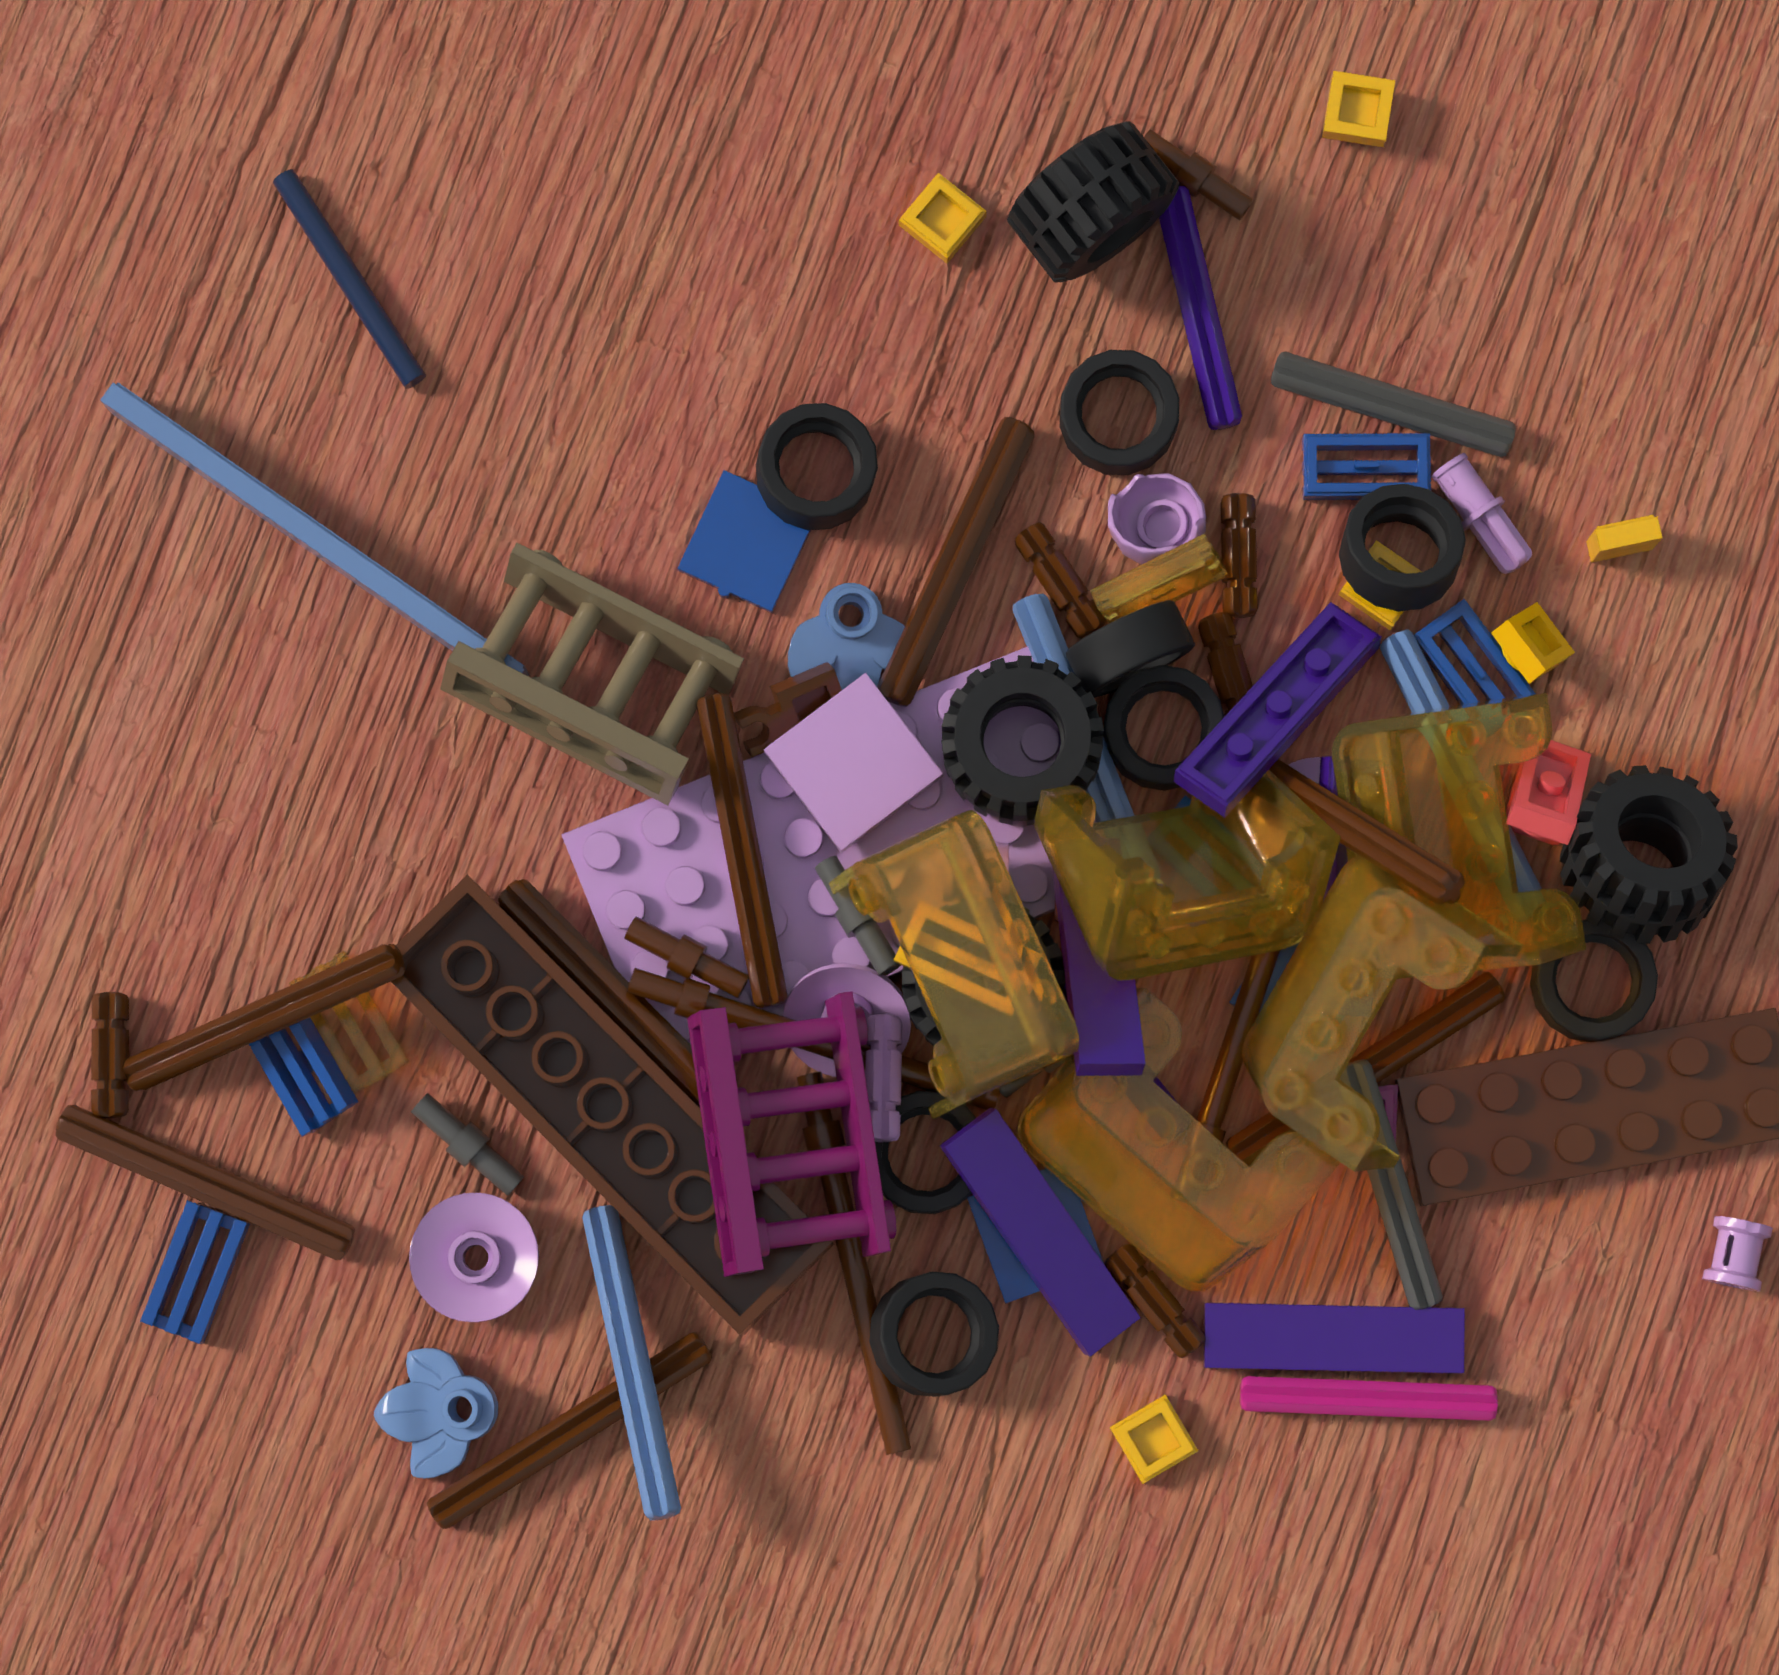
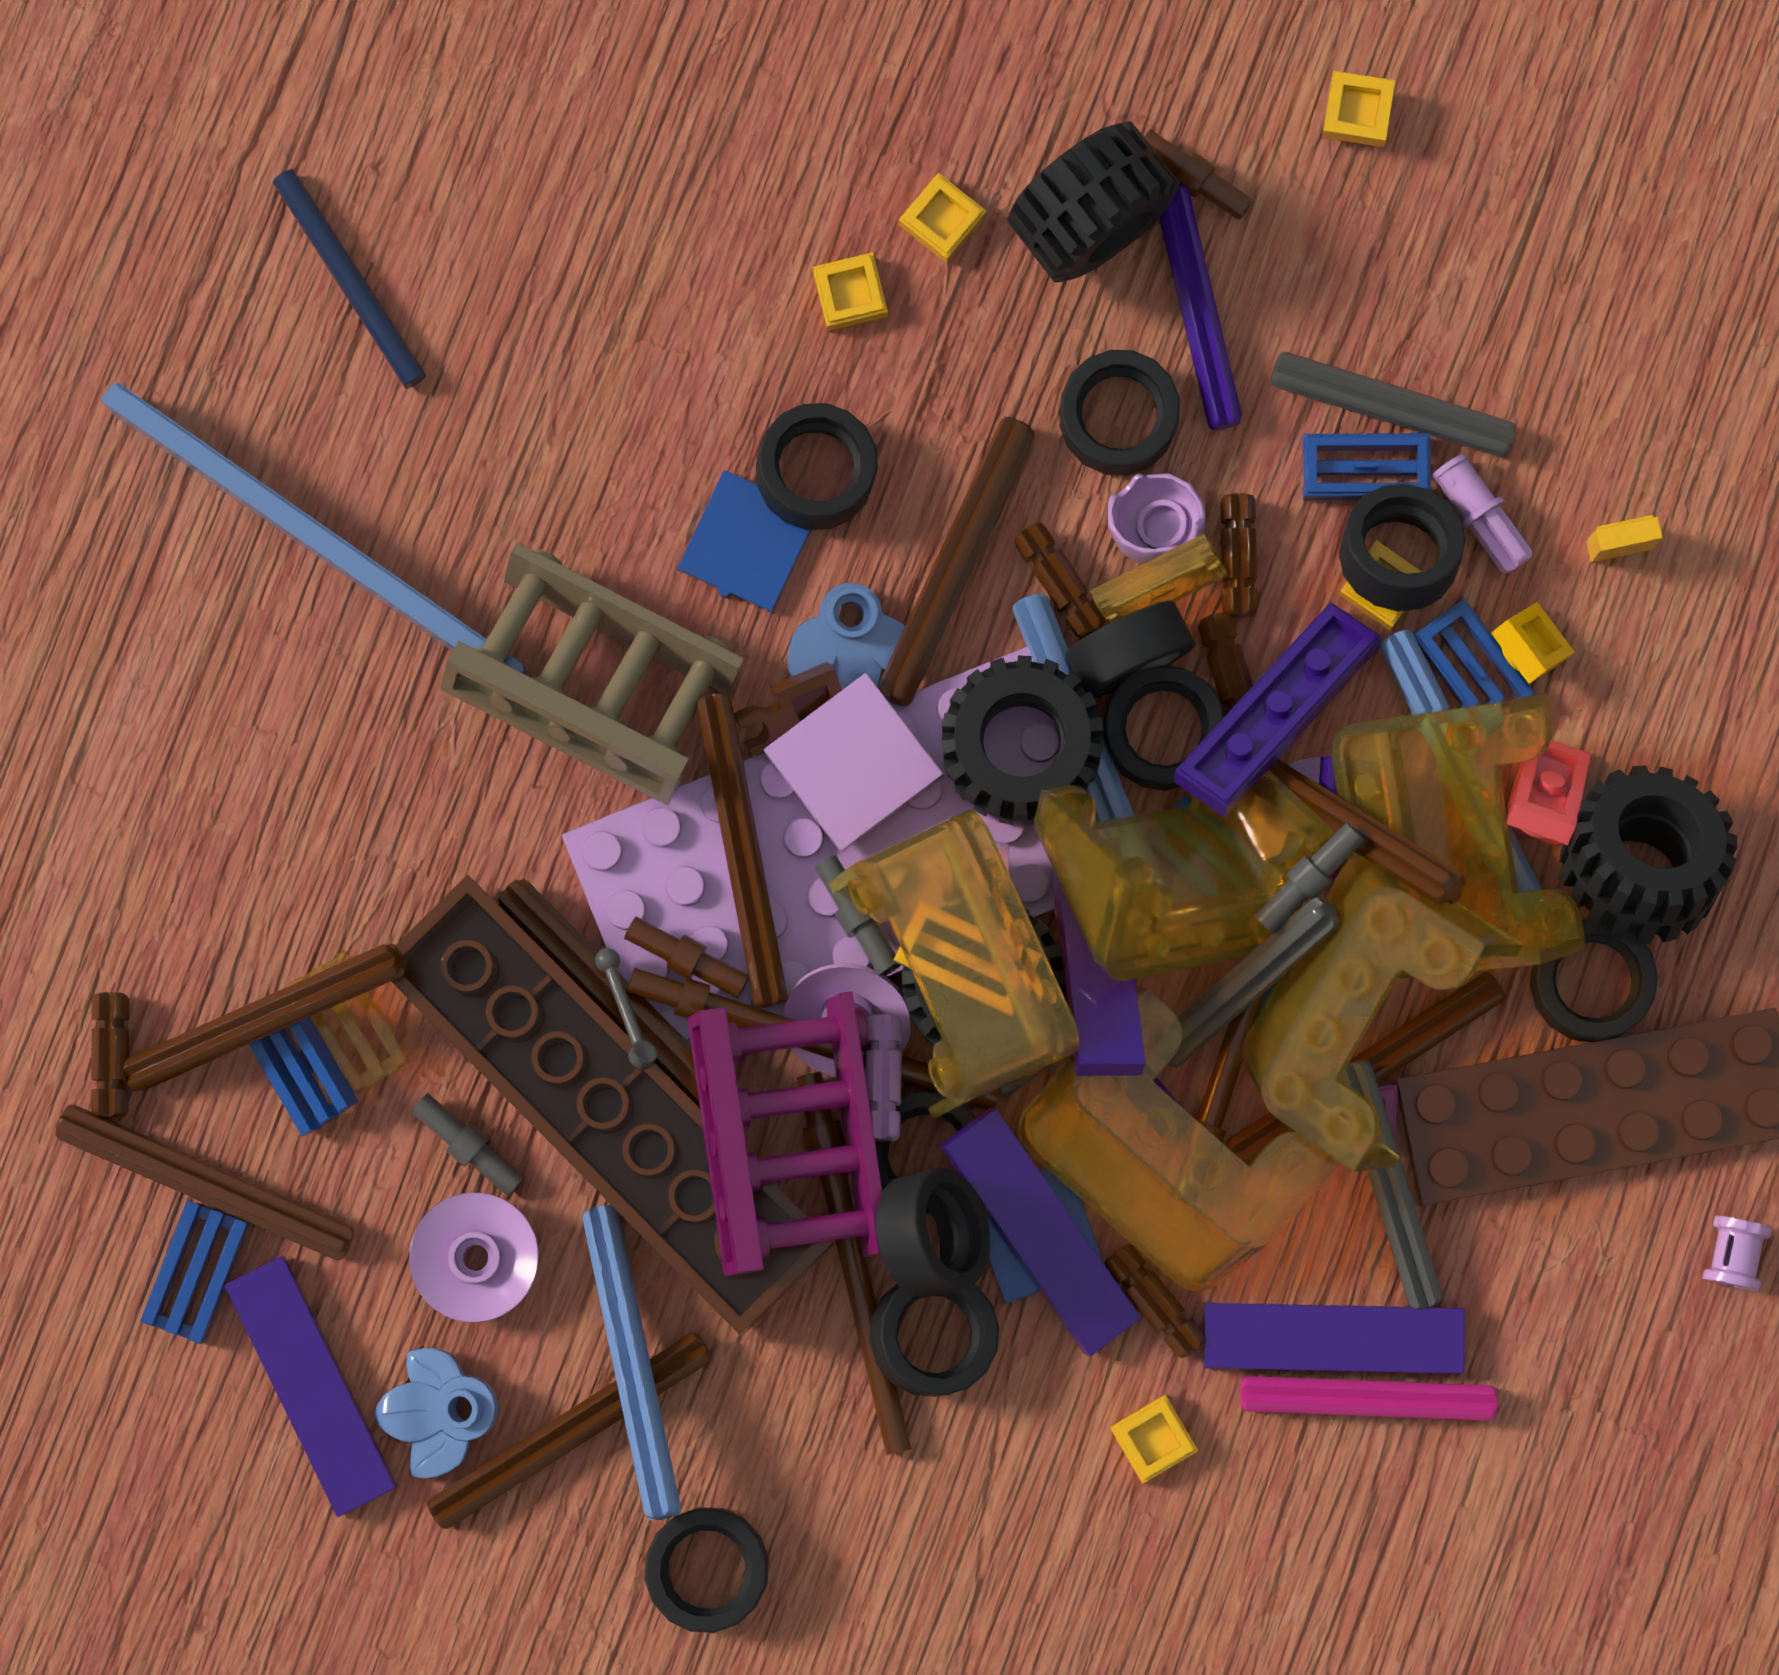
(311, 1386): none -> dark purple tile
(642, 1052): none -> dark grey hinge
(660, 1585): none -> black tyre
(850, 291): none -> yellow tile
(905, 1237): none -> black tyre
(1255, 975): none -> dark grey axle
(1310, 877): none -> dark grey bar

